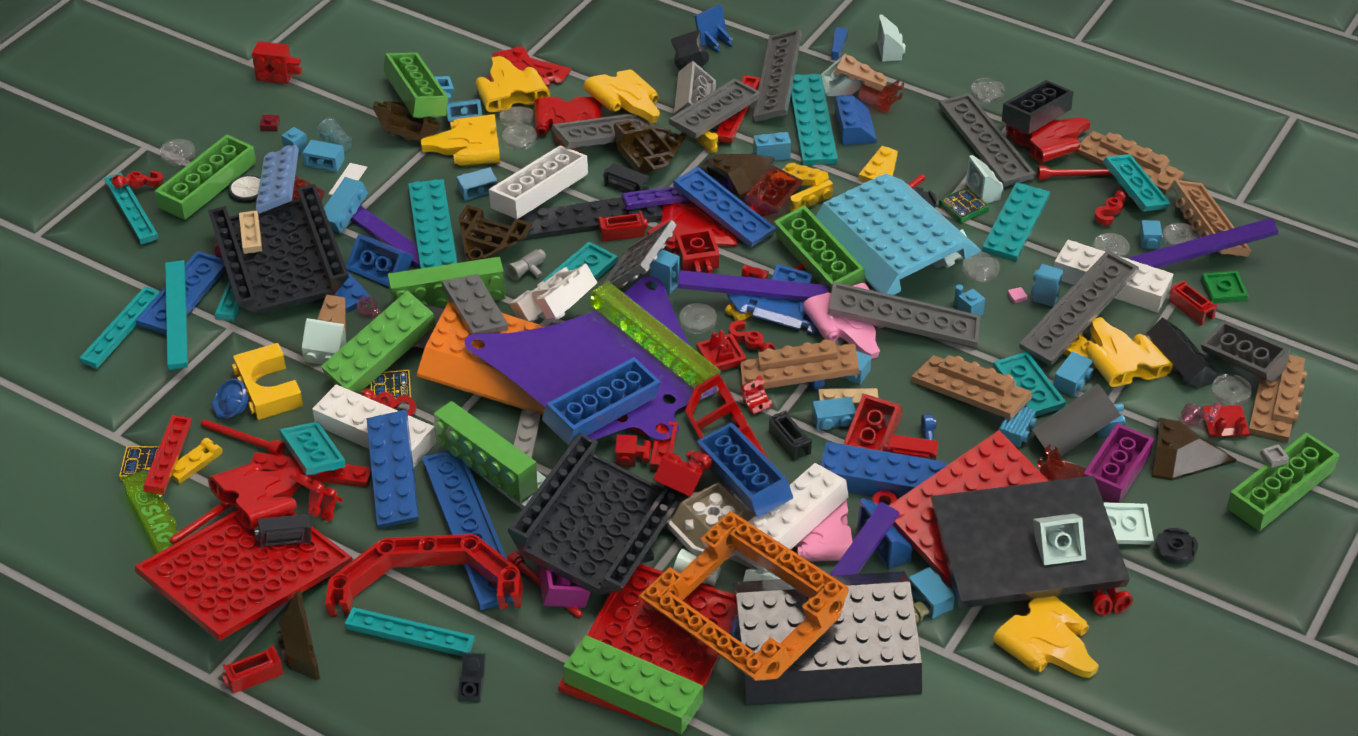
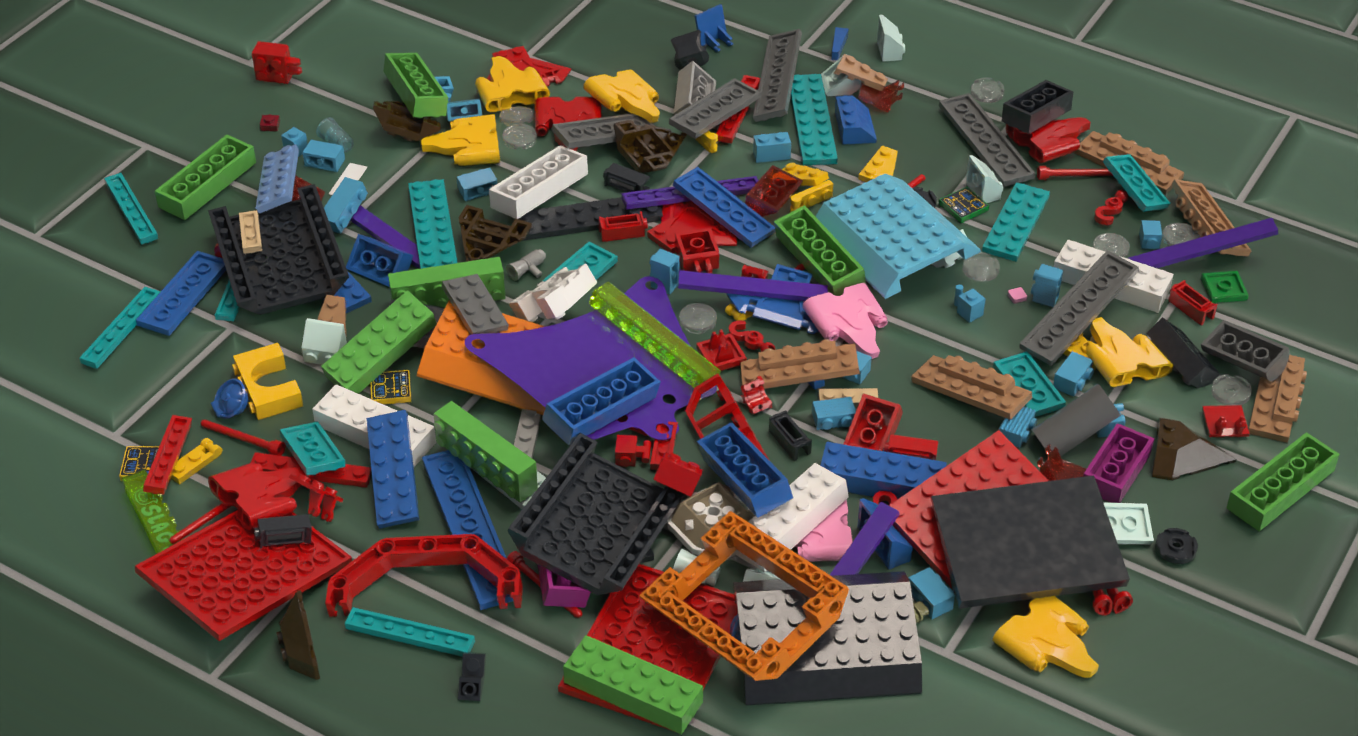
(137, 180): red piece -> none
(176, 315): teal tile -> none
(177, 151): clear plate -> none
(245, 188): white wheel -> none
(252, 670): red window -> none
(361, 305): clear pink plate -> none
(389, 400): red piece -> none
(639, 256): flat silver plate -> none
(702, 460): red piece -> none
(740, 169): dark brown wedge -> none
(904, 314): dark grey plate -> none
(928, 423): blue plate -> none
(1060, 538): light aqua slope -> none
(1193, 414): clear pink plate -> none
(1274, 456): light grey tile -> none

